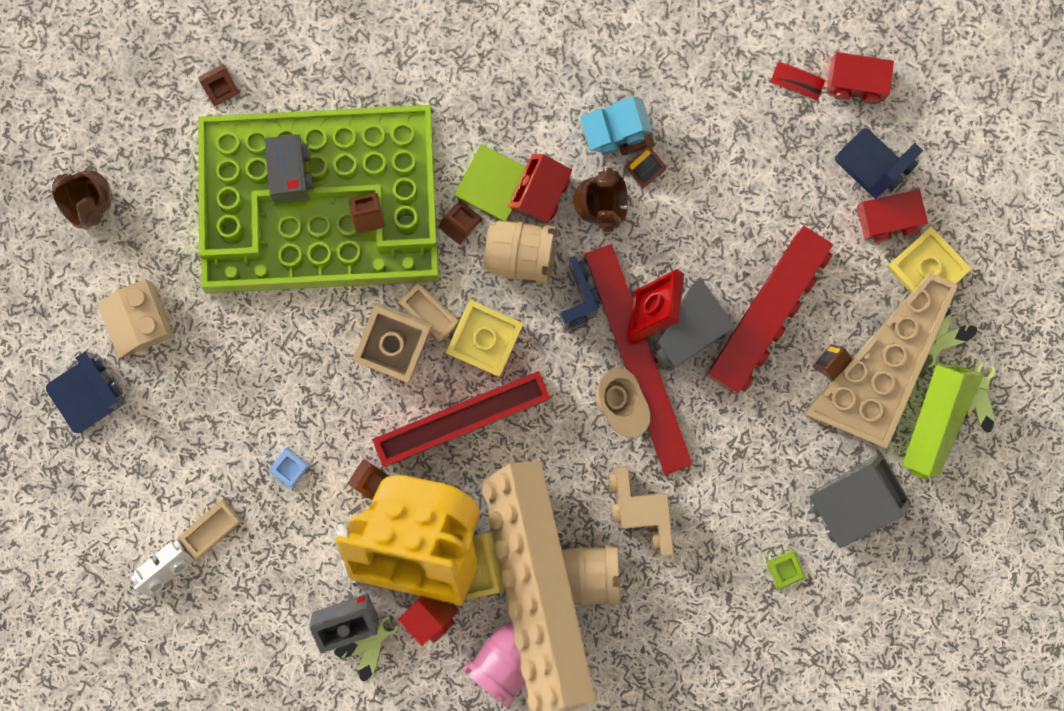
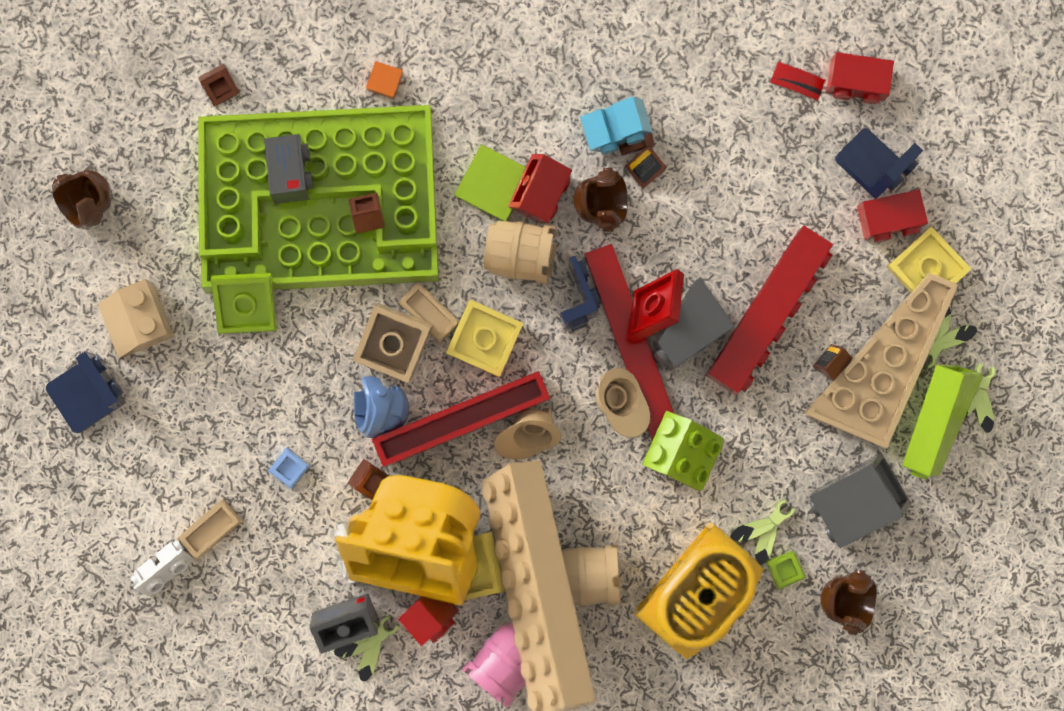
(244, 303): none -> lime tile
(379, 408): none -> medium blue helmet
(384, 80): none -> orange tile
(459, 222): copper slope -> none
(528, 435): none -> tan piece
(641, 511): tan bracket -> none
(673, 603): none -> yellow brick
(683, 450): none -> lime bracket
(765, 529): none -> yellowish green piece
(850, 601): none -> reddish brown helmet

